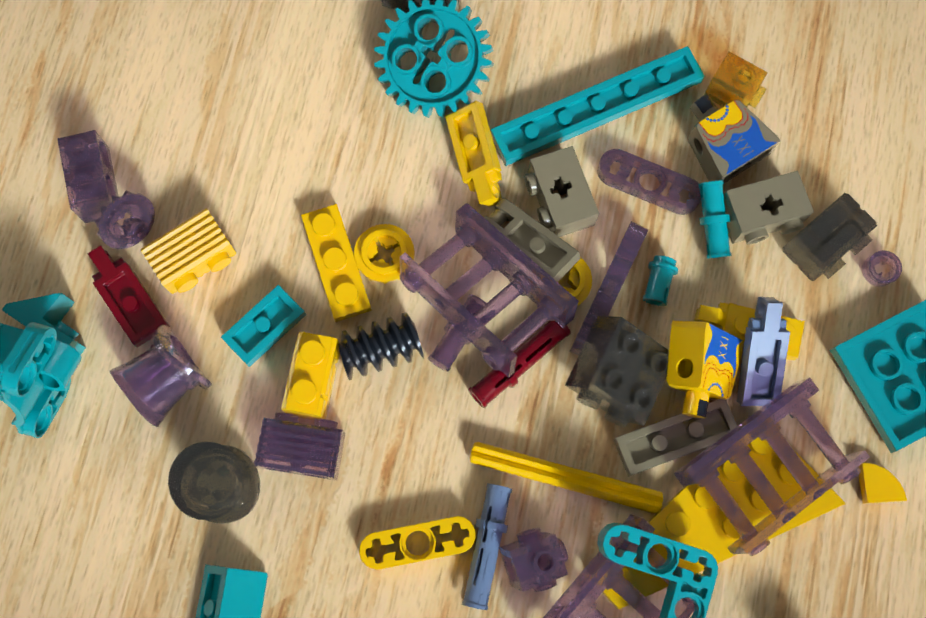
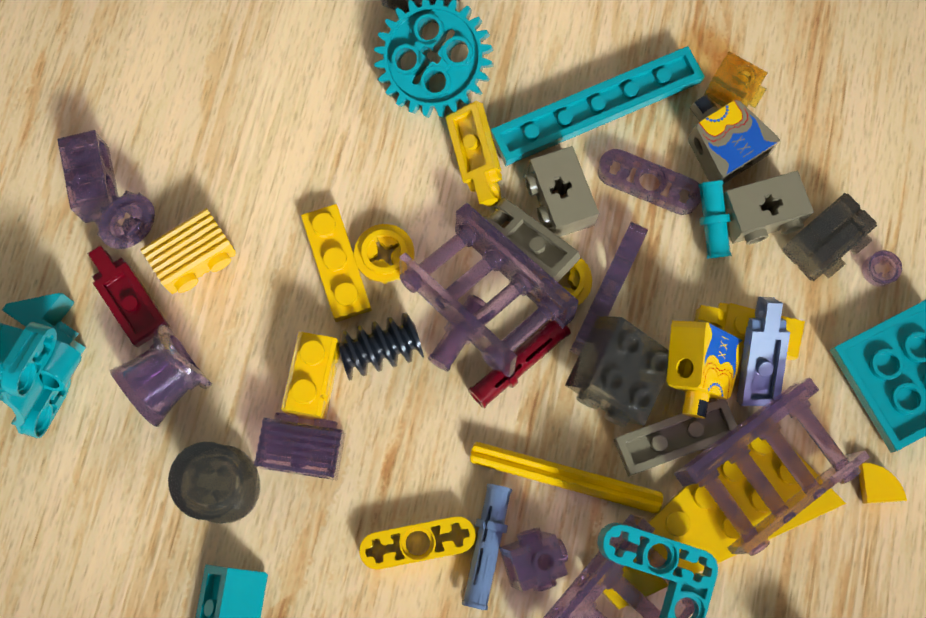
(263, 325): teal plate -> none
(660, 280): teal pin -> none

